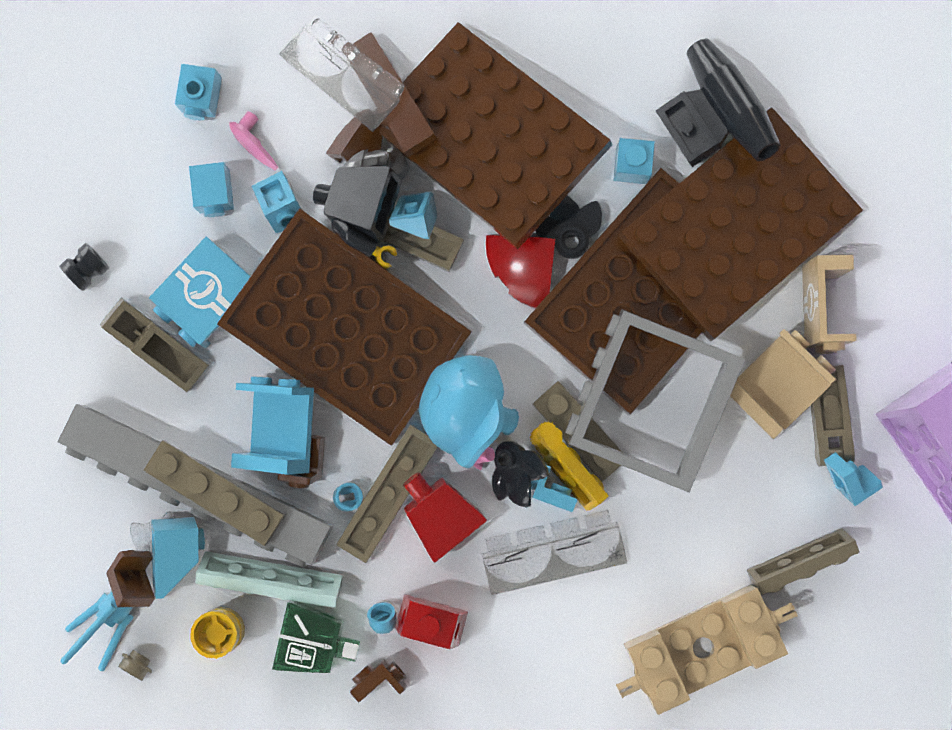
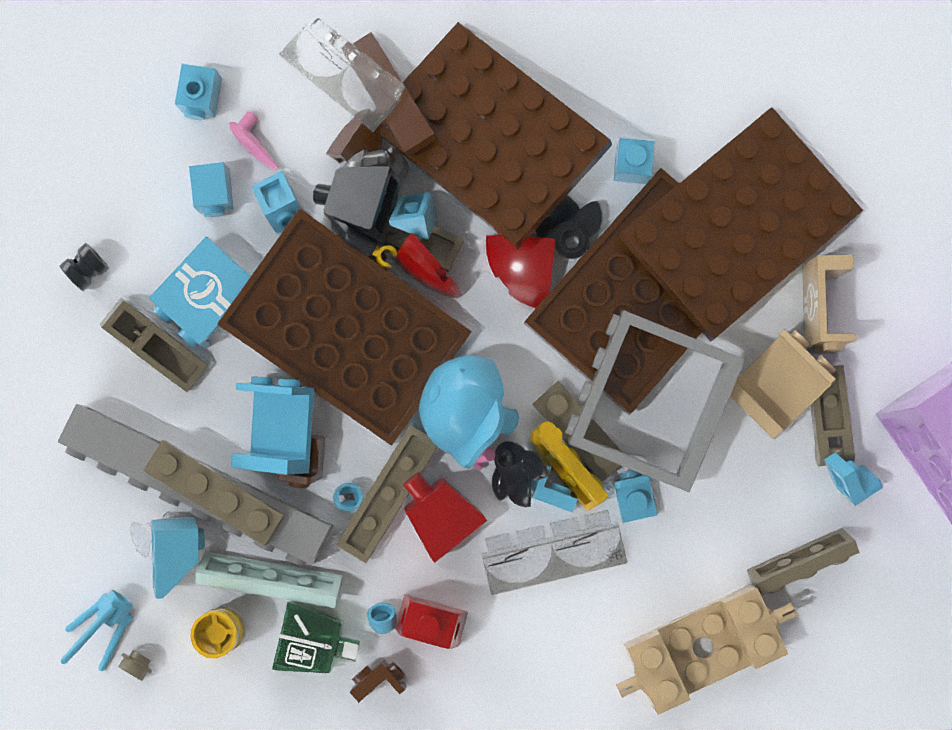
(129, 579): reddish brown bracket -> none
(424, 268): none -> red brick
(634, 496): none -> medium azure bracket
(721, 106): black plate -> none

